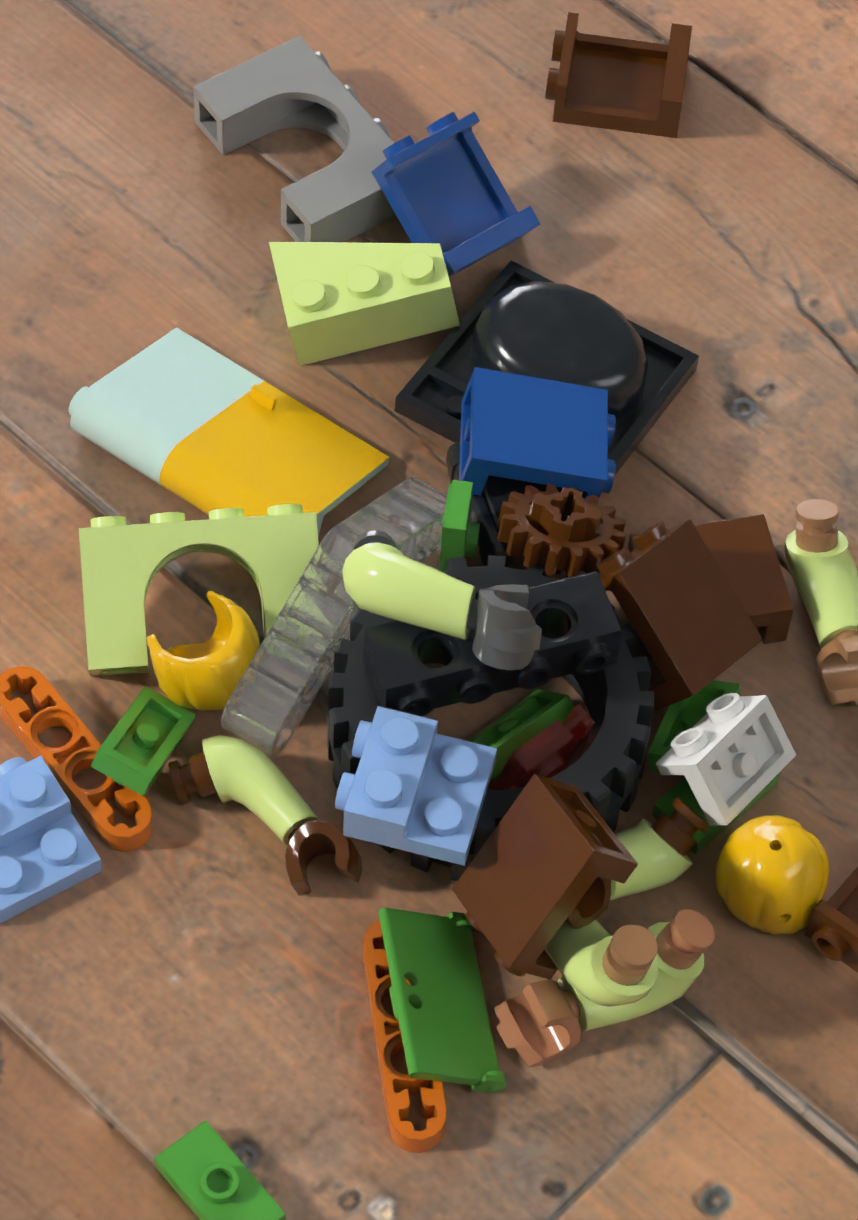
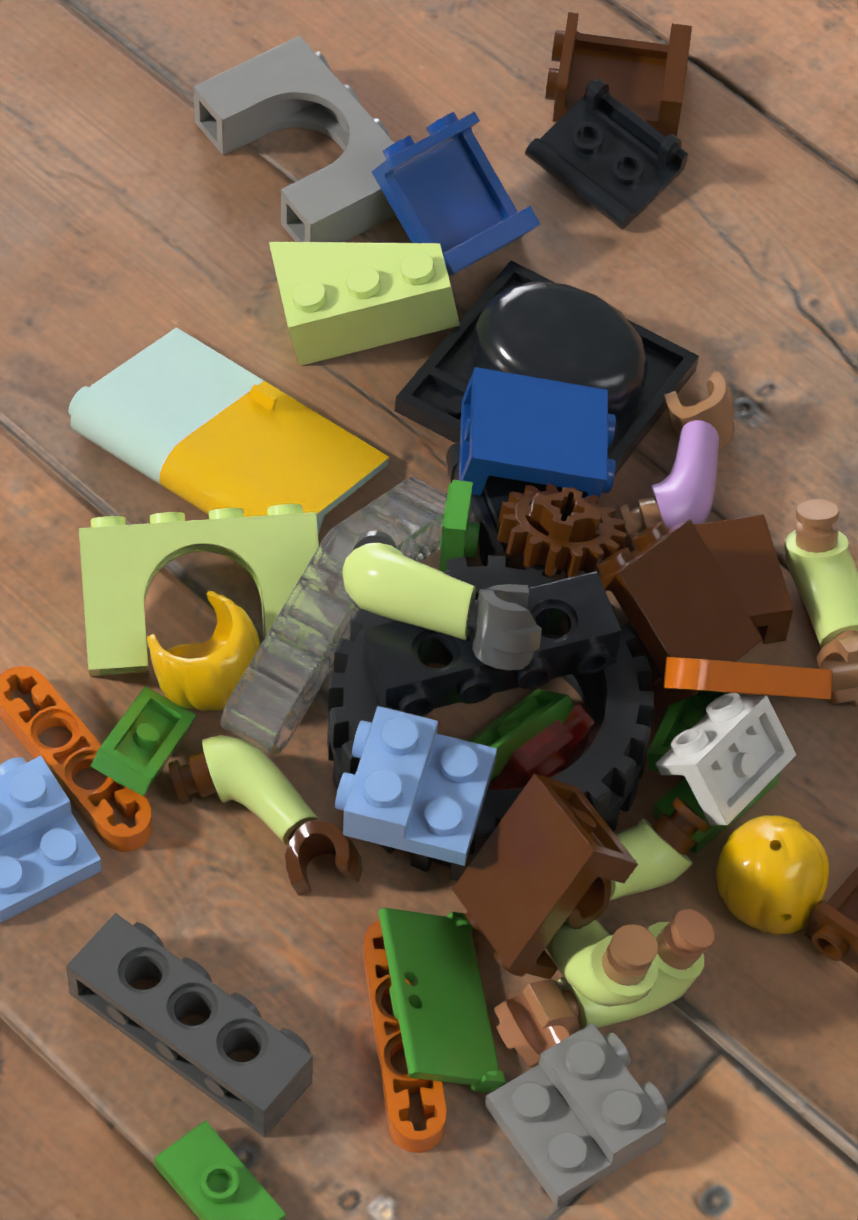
(253, 1090): none -> dark grey brick
(579, 1113): none -> light grey plate
(609, 155): none -> black piece
(692, 480): none -> piece
(747, 678): none -> orange beam

